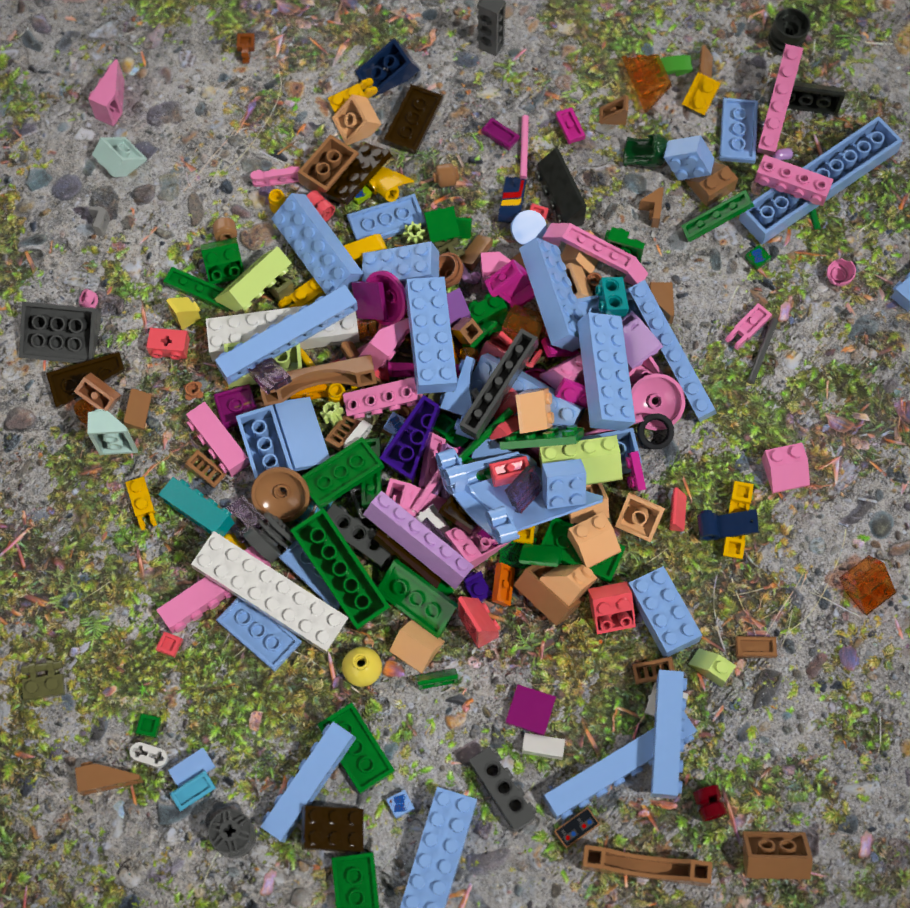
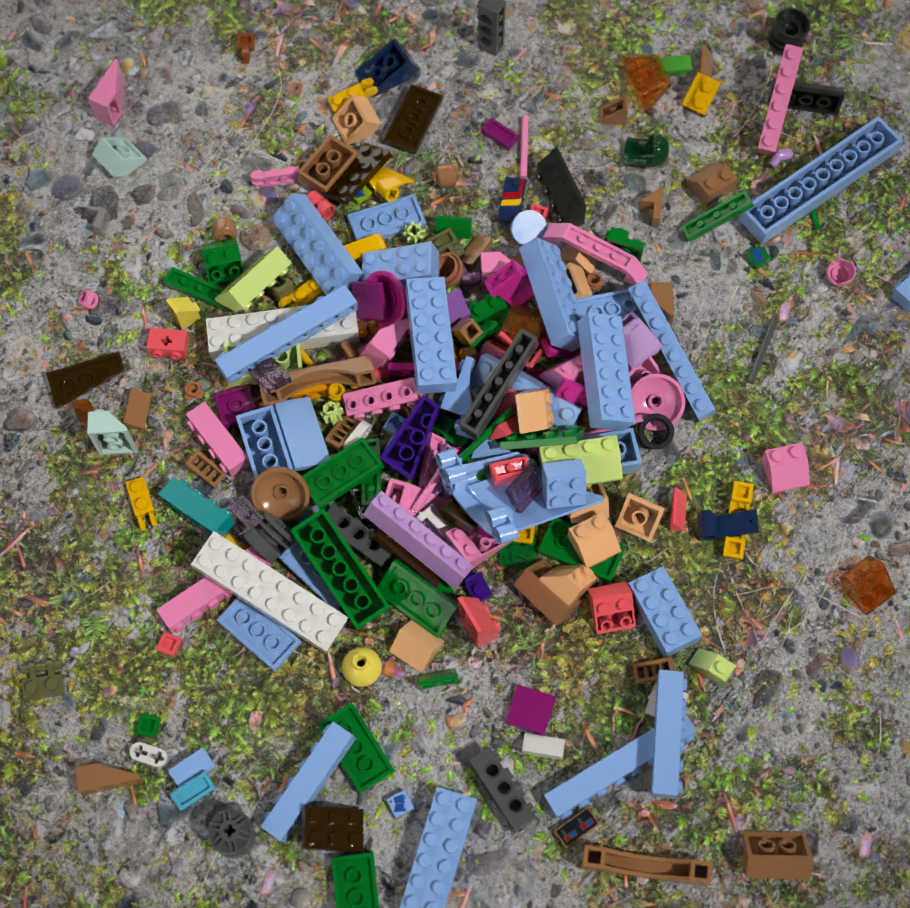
(59, 332): dark grey slope -> none
(97, 392): nougat brick -> none
(276, 199): yellow piece -> none
(442, 224): green piece -> none
(503, 584): orange plate -> none
(541, 555): green slope -> none
(570, 125): dark pink plate -> none
(616, 297): teal brick -> none
(636, 477): dark pink plate -> none
(689, 157): light blue brick -> none
(711, 810): dark red wheel -> none
(738, 130): light blue tile -> none
(749, 325): bright pink hinge -> none
(755, 647): medium nougat tile -> none
(793, 180): bright pink brick -> none

